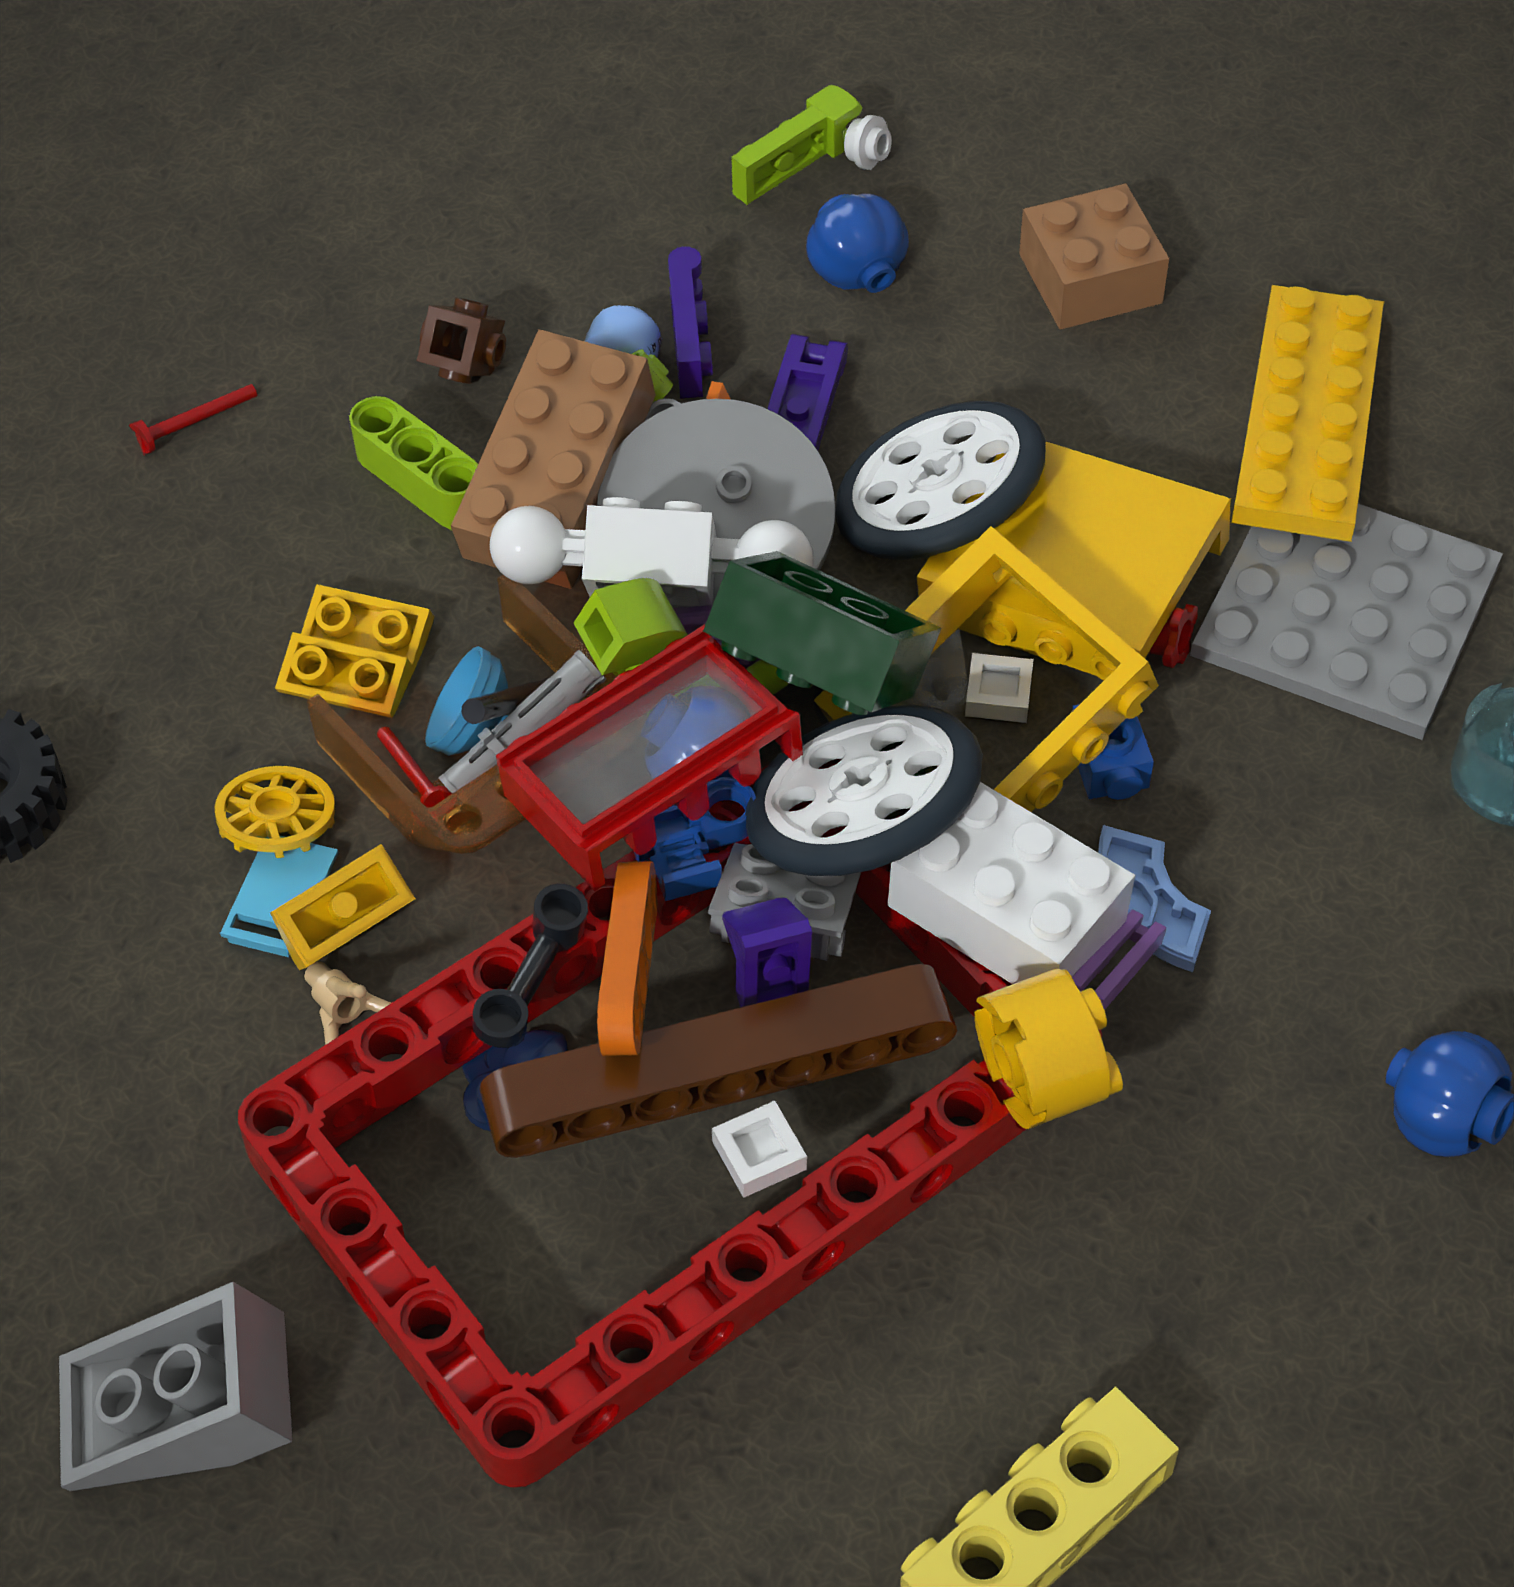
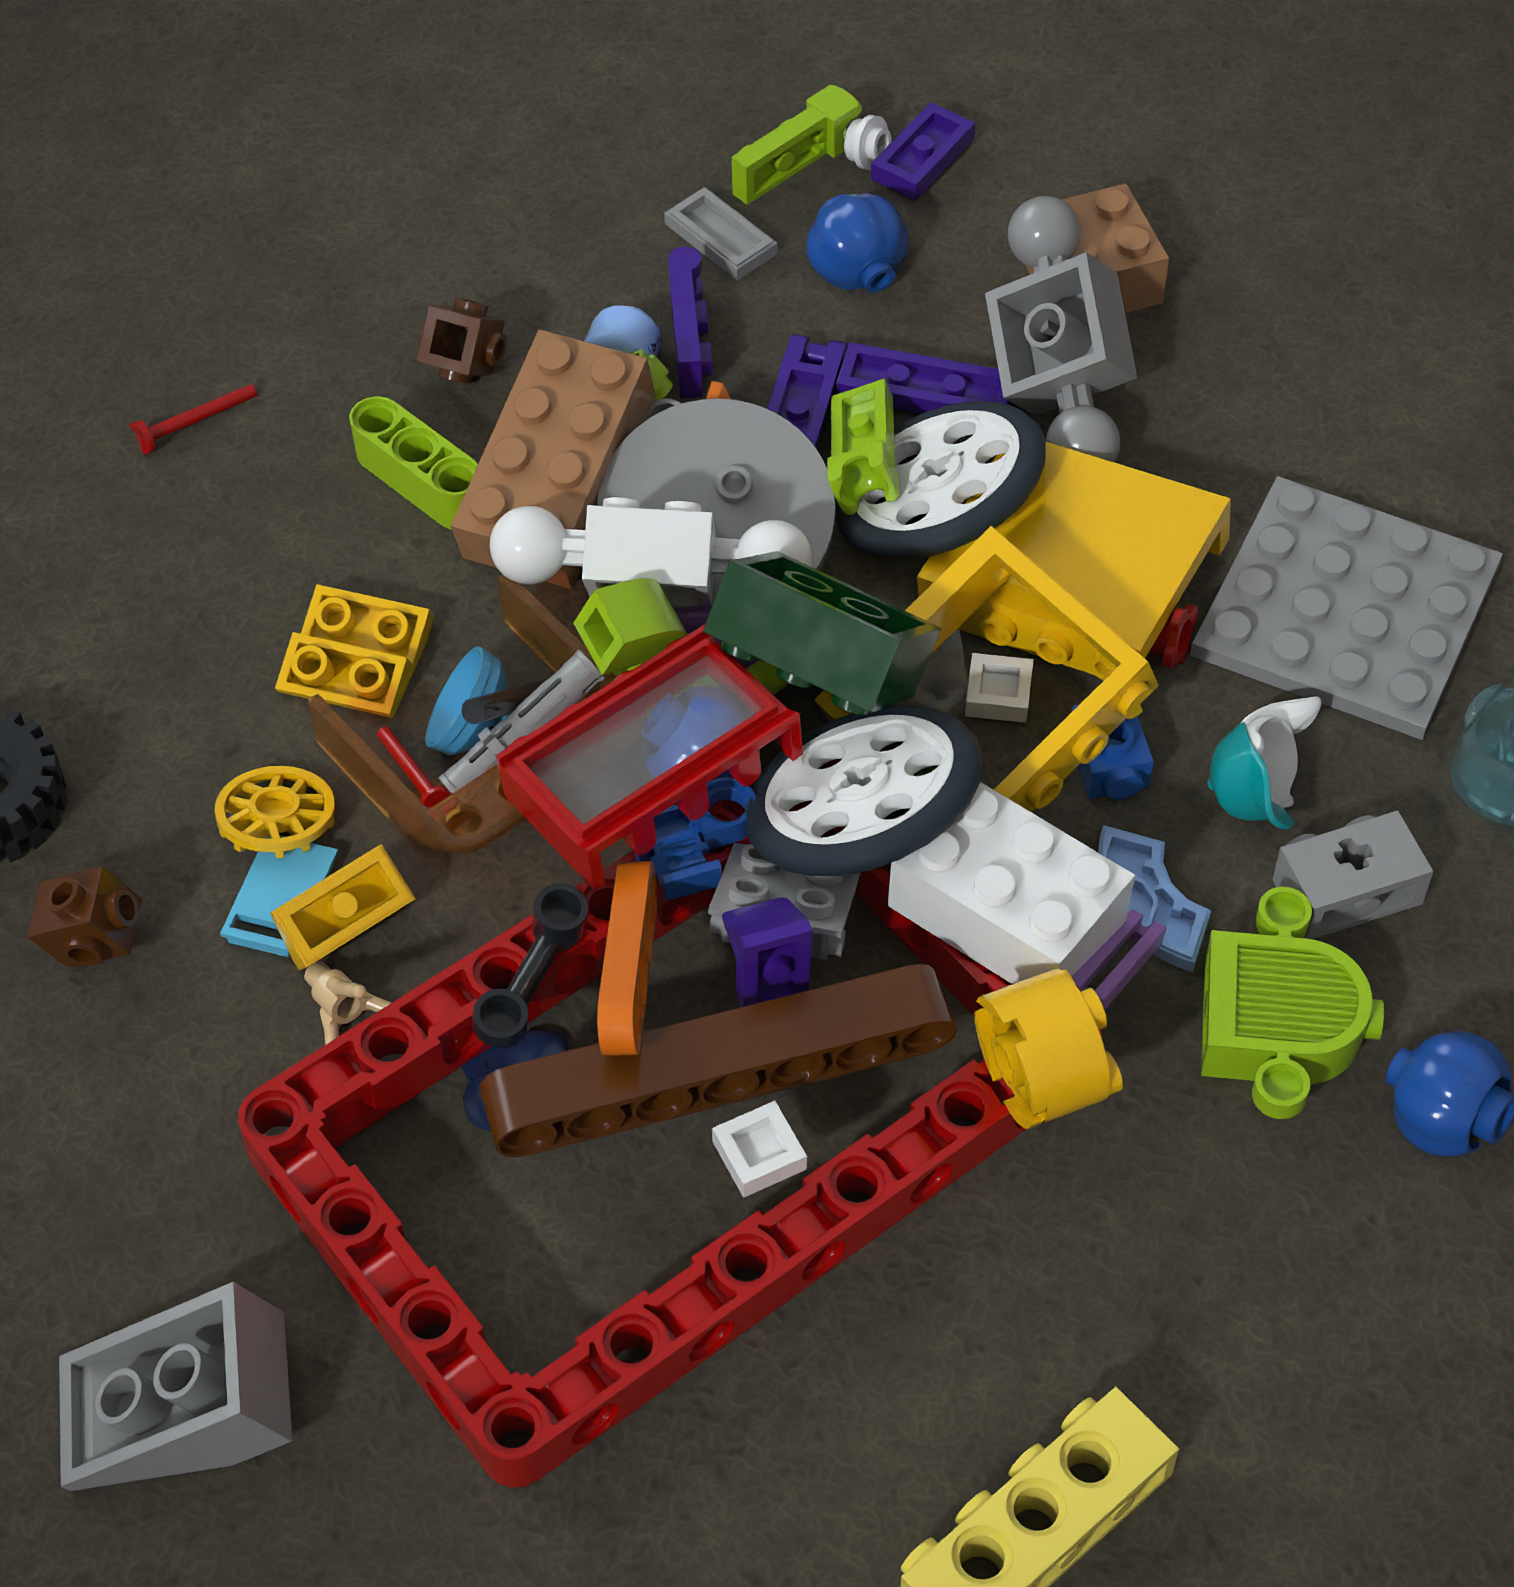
(85, 917): none -> reddish brown brick
(721, 233): none -> light grey tile
(862, 445): none -> lime plate
(917, 380): none -> dark purple plate
(922, 151): none -> dark purple plate
(1061, 329): none -> light grey brick
(1259, 762): none -> hair
(1283, 1006): none -> lime piece
(1309, 414): yellow plate -> none
(1355, 872): none -> light grey brick

